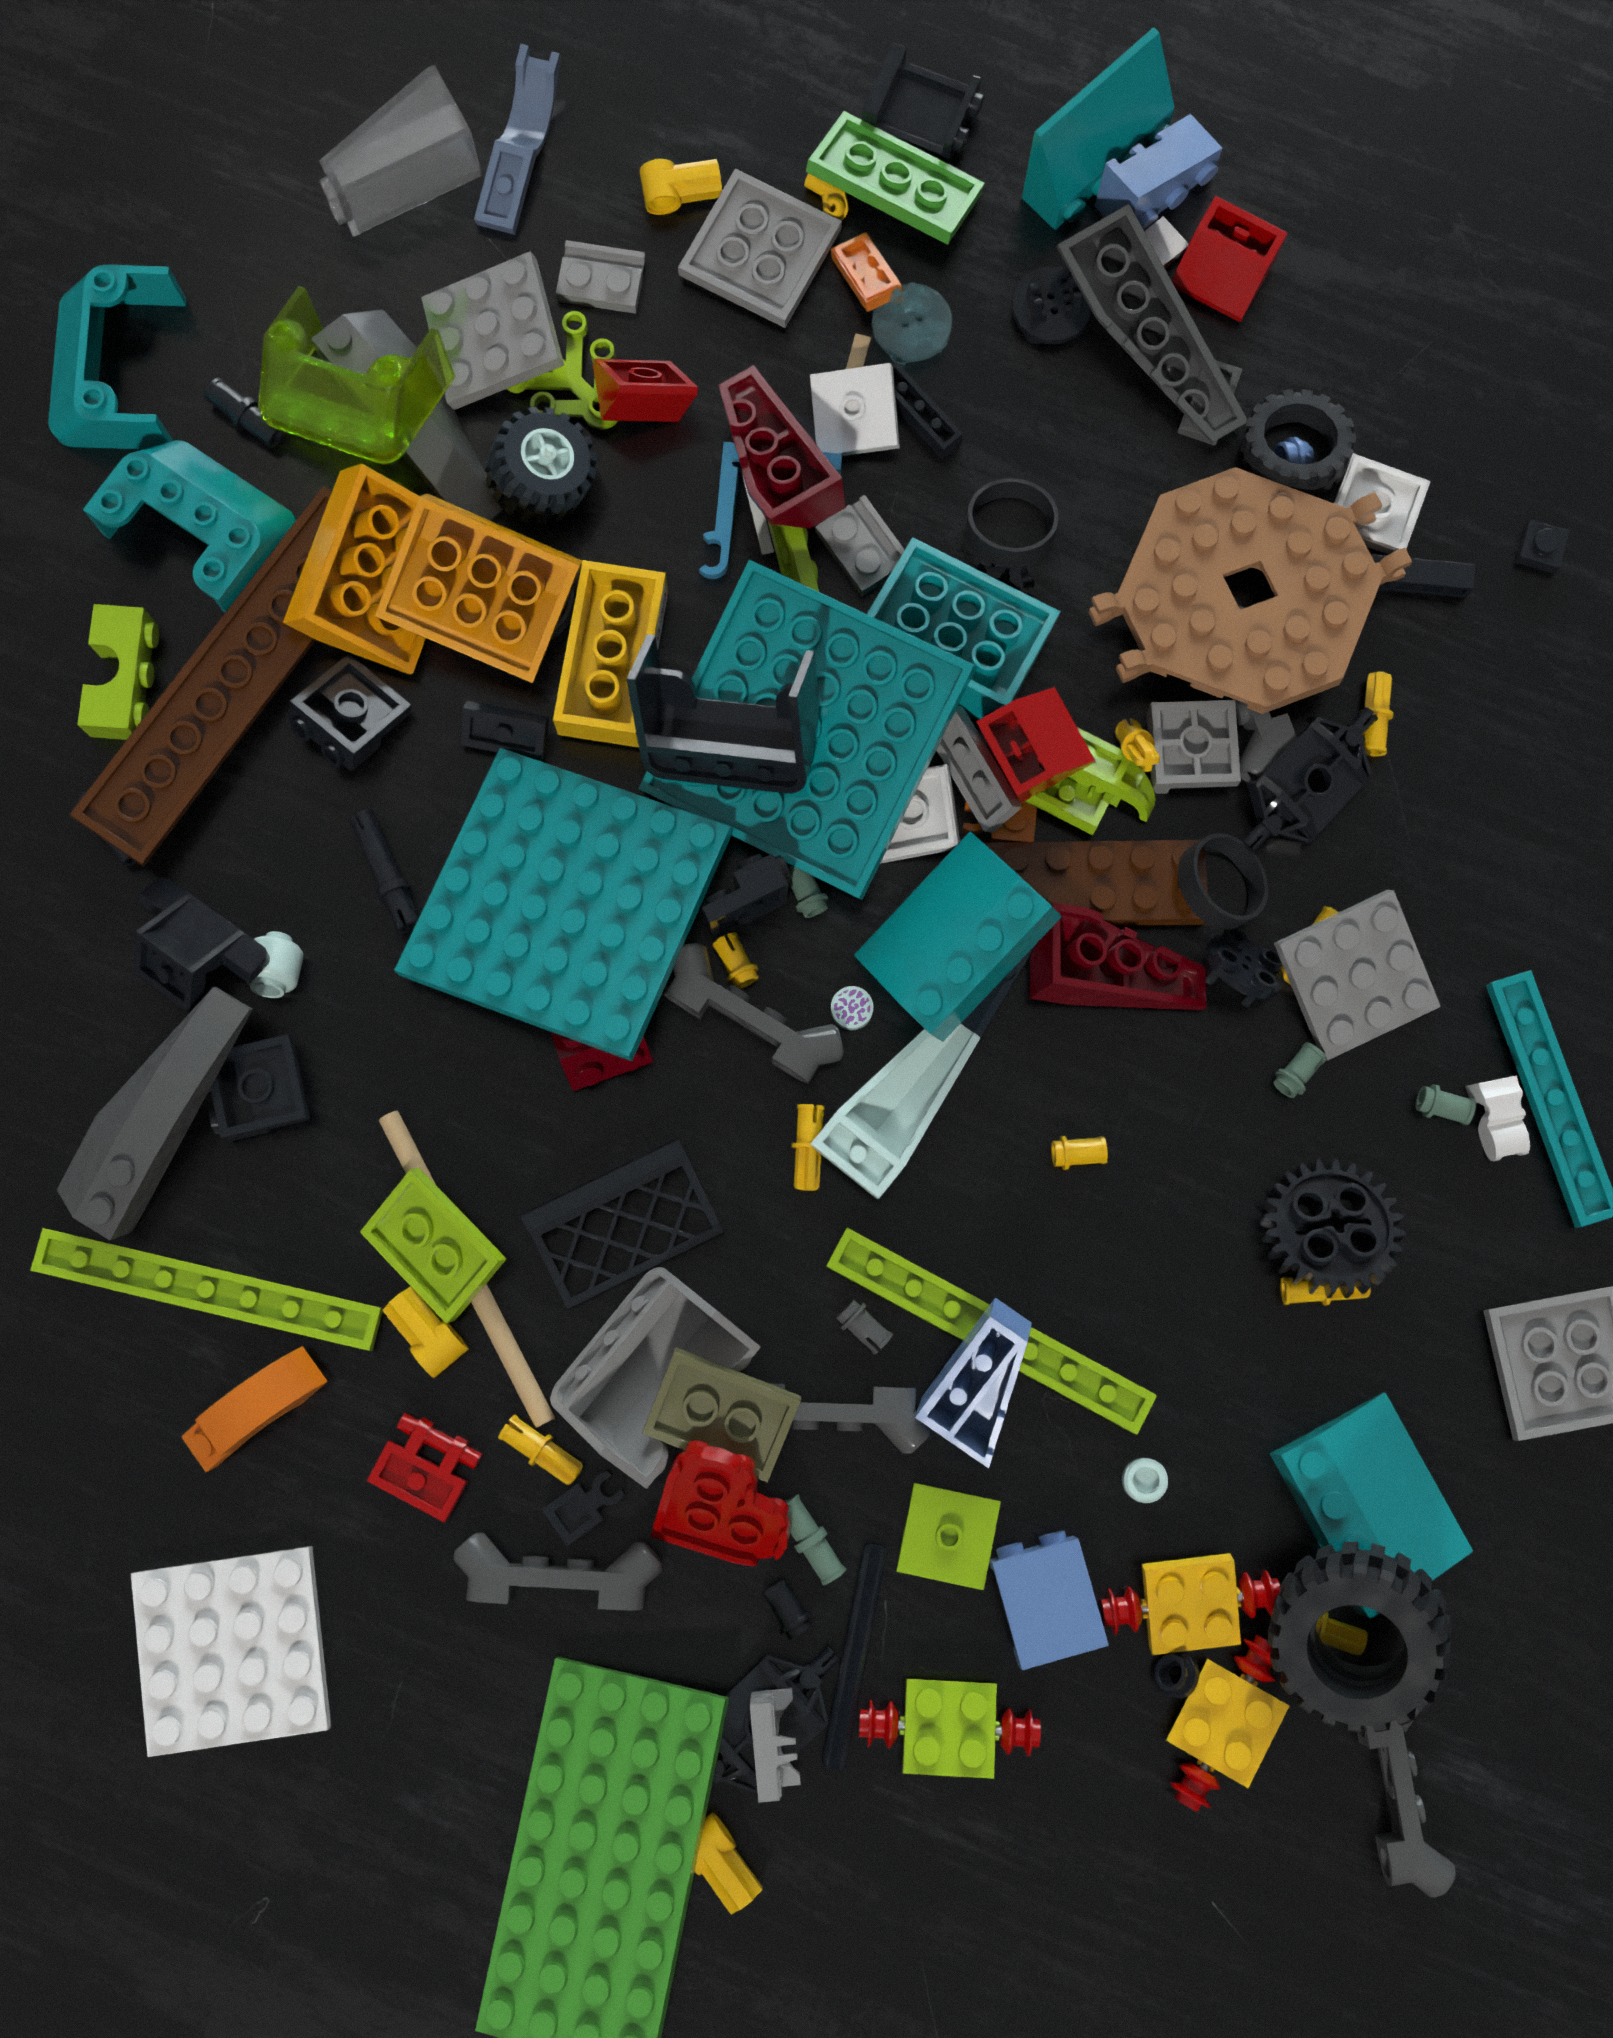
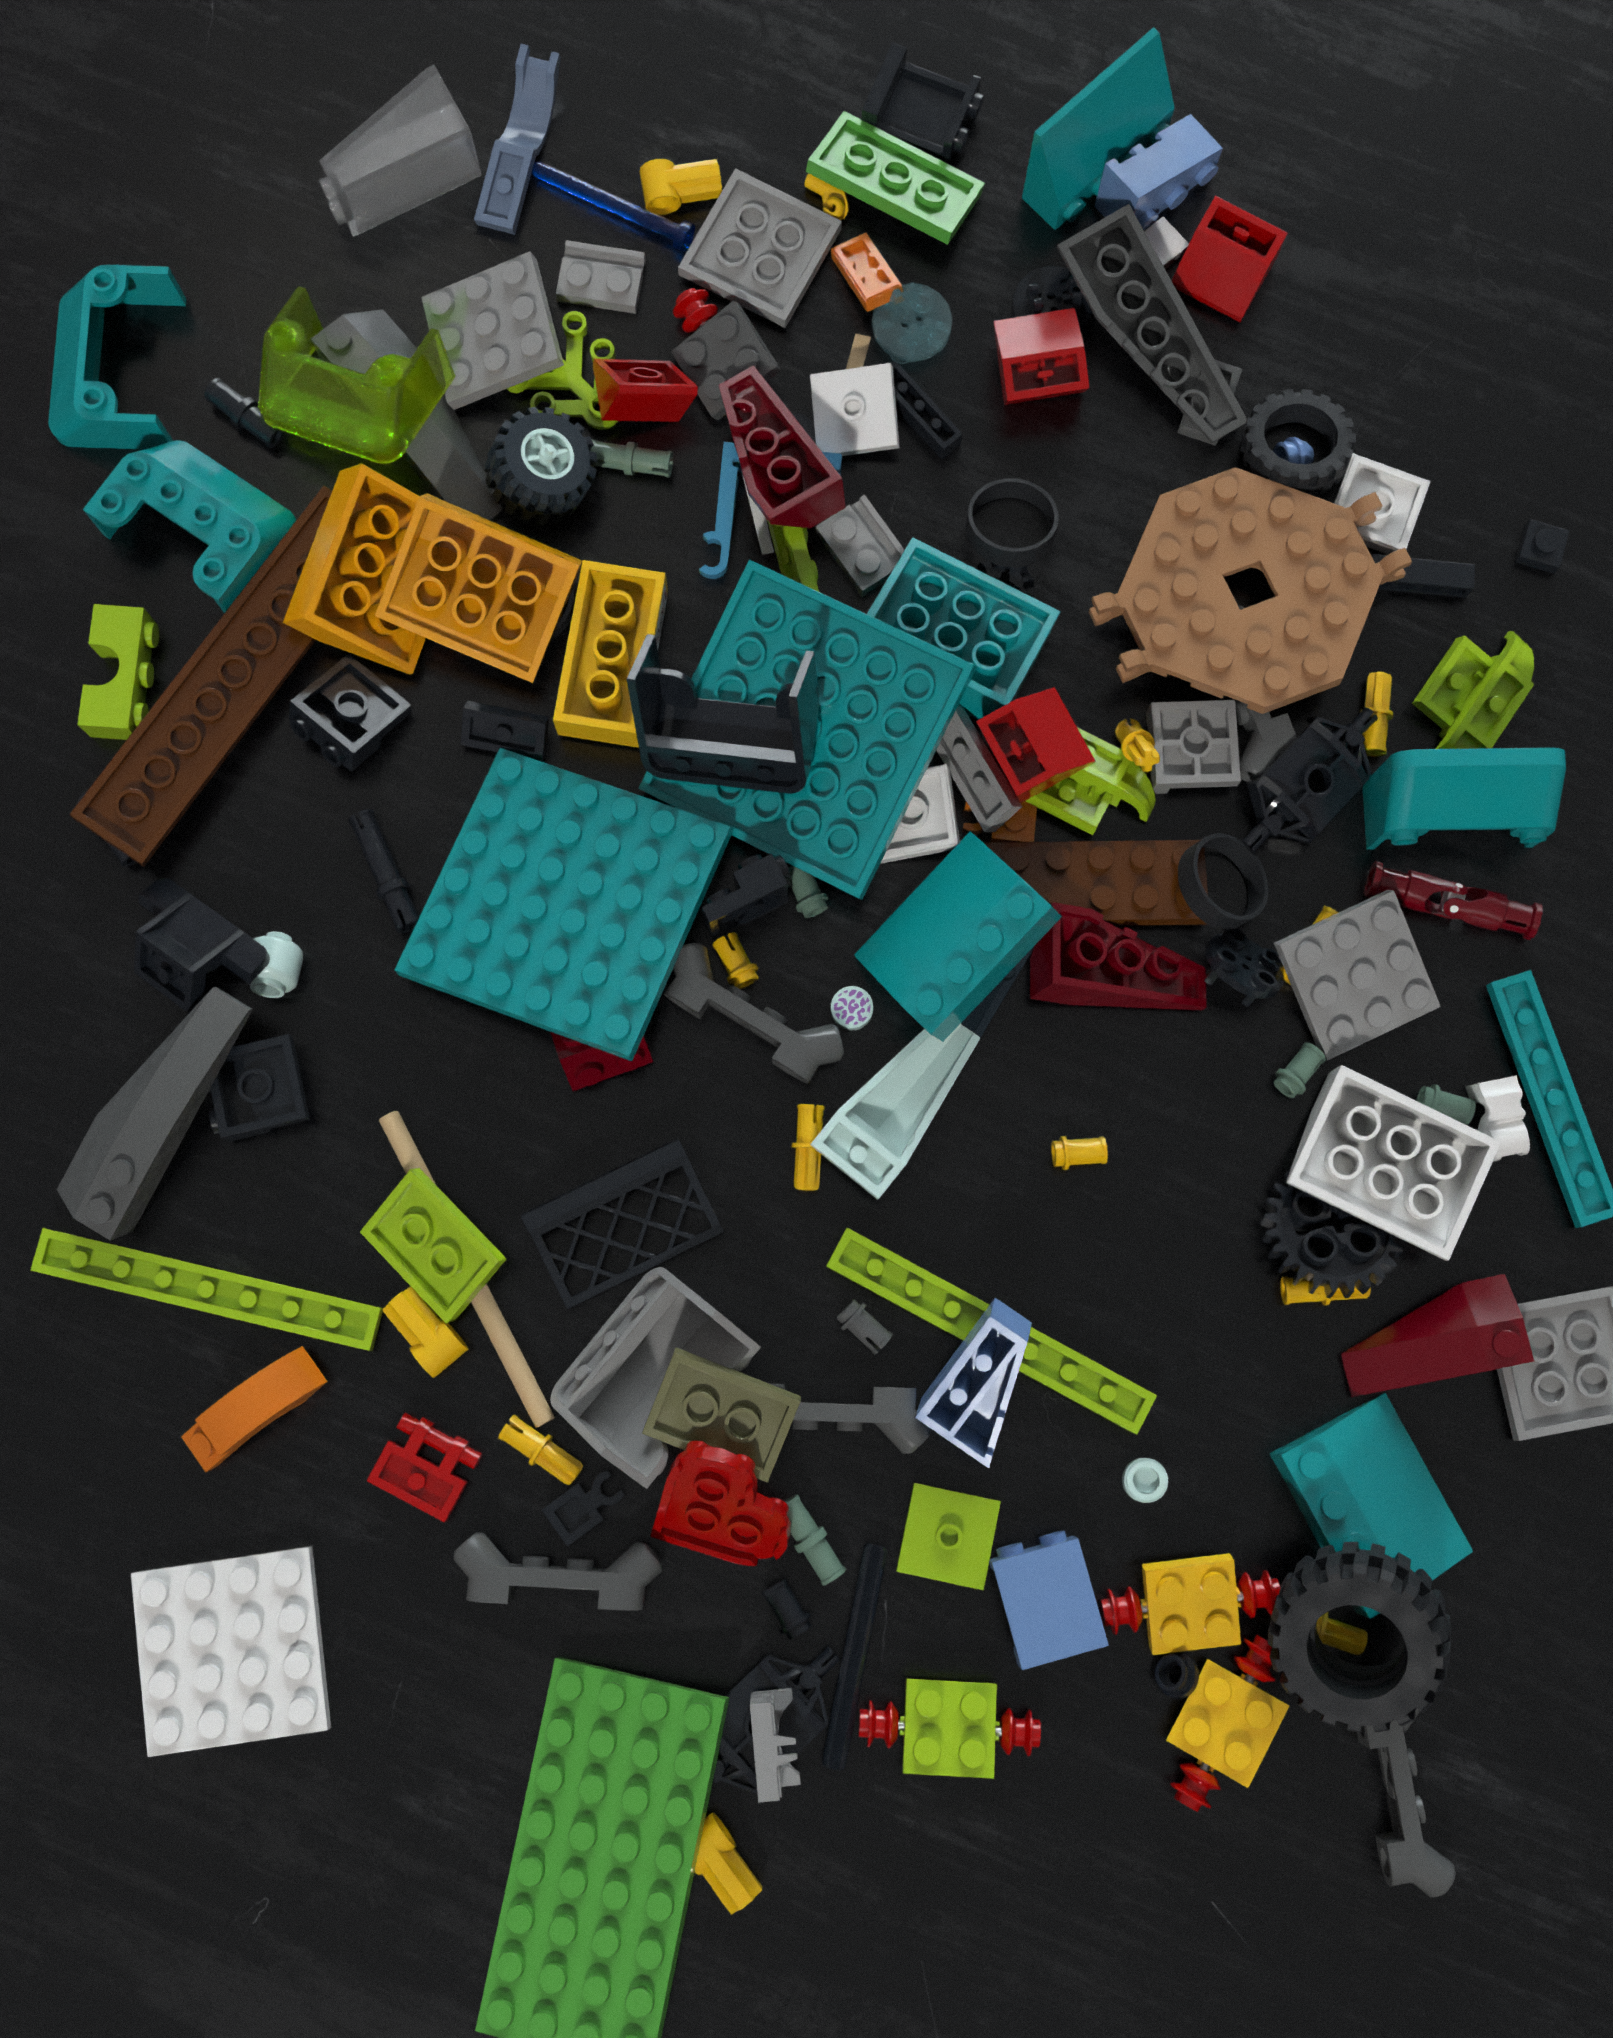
(633, 458): none -> sand green pin
(680, 234): none -> clear blue bar
(718, 347): none -> dark grey plate
(1041, 356): none -> red slope
(1392, 1161): none -> white slope
(1452, 1336): none -> dark red wedge
(1464, 792): none -> teal windscreen
(1470, 904): none -> dark red piece
(1476, 693): none -> lime plate

